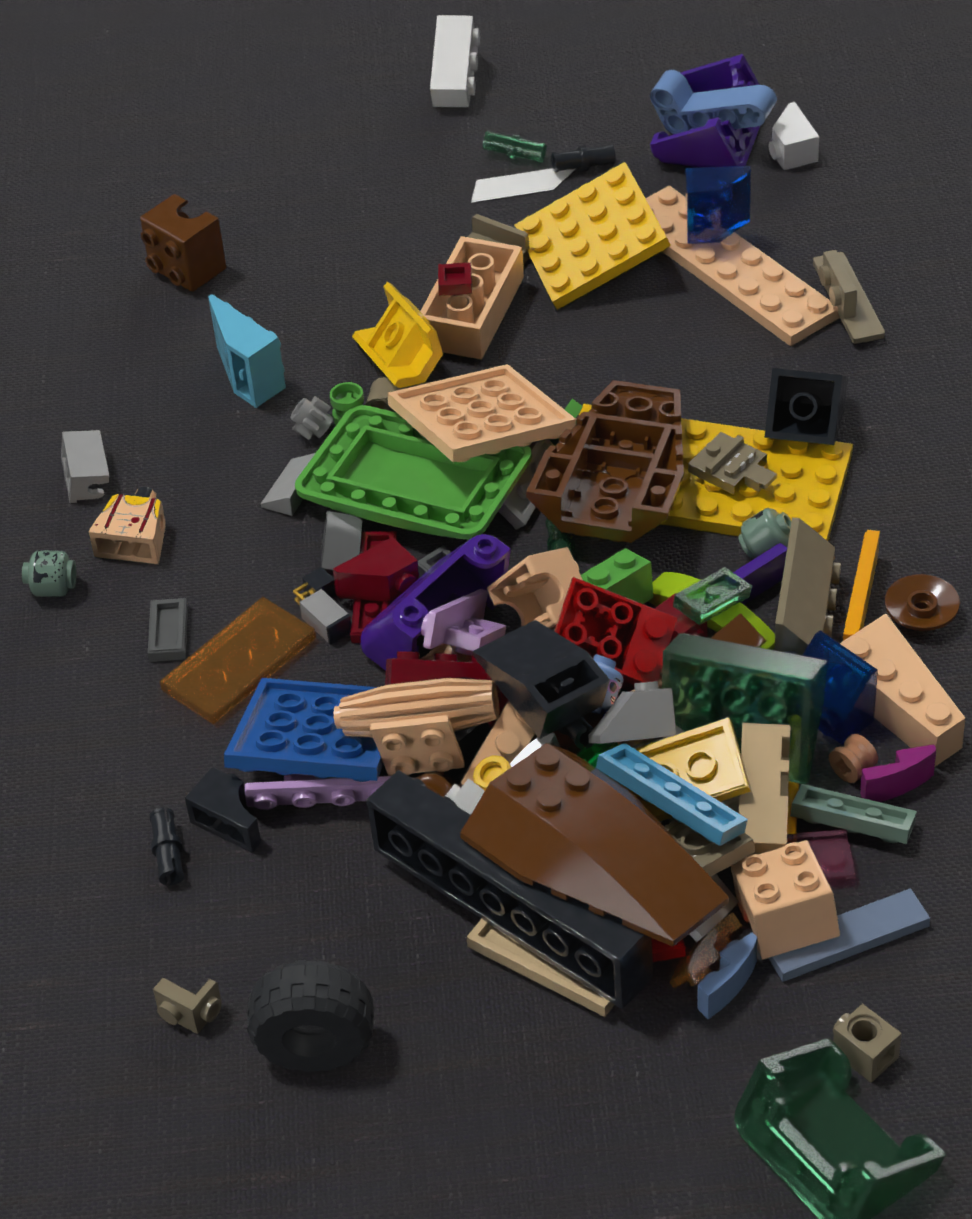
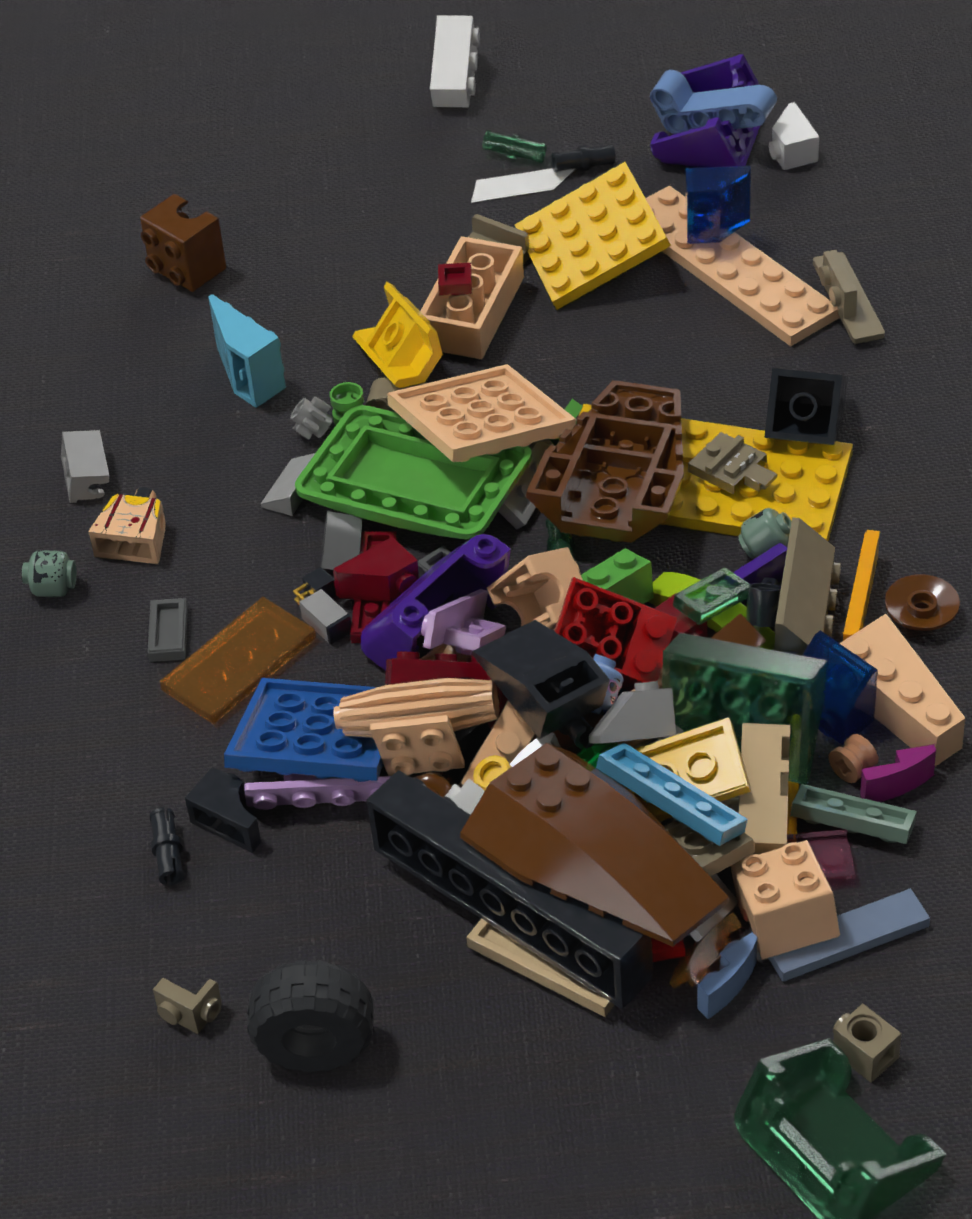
(763, 602): none -> black piece

